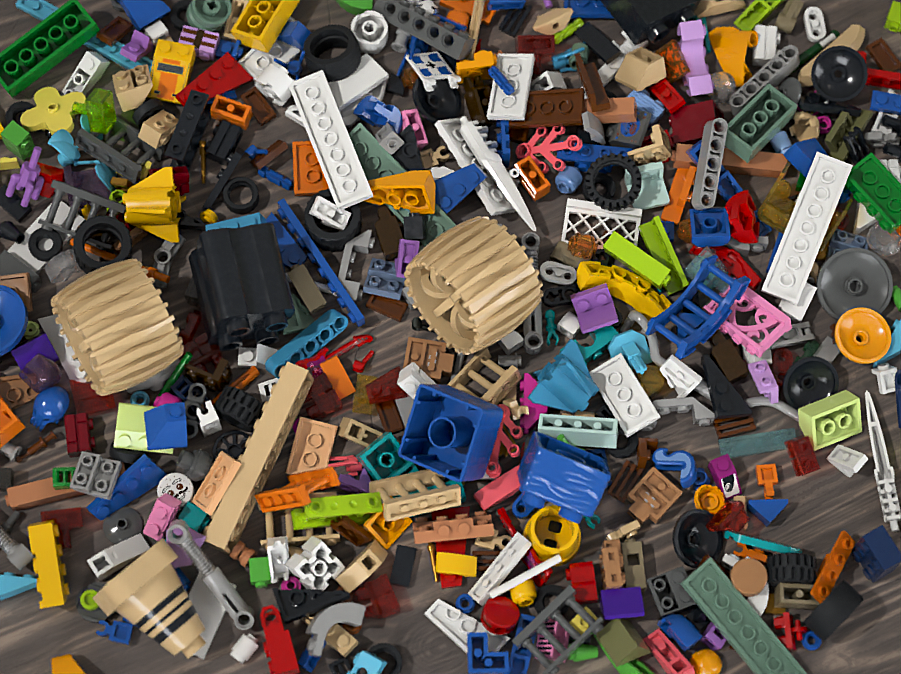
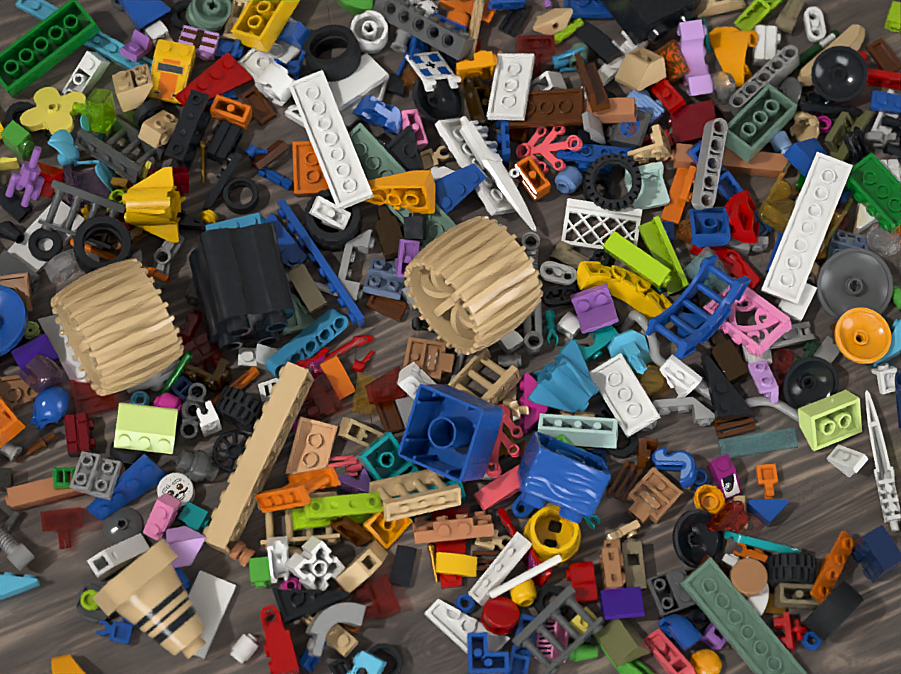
(48, 563): yellow wedge -> none
(114, 31): reddish brown tile -> none
(166, 426): blue slope -> none
(212, 576): light grey piece -> none
(216, 482): light nougat tile -> none
(389, 139): light grey bracket -> none
(501, 80): blue axle -> none
(582, 245): clear orange head -> none
(805, 457): clear red hips -> none

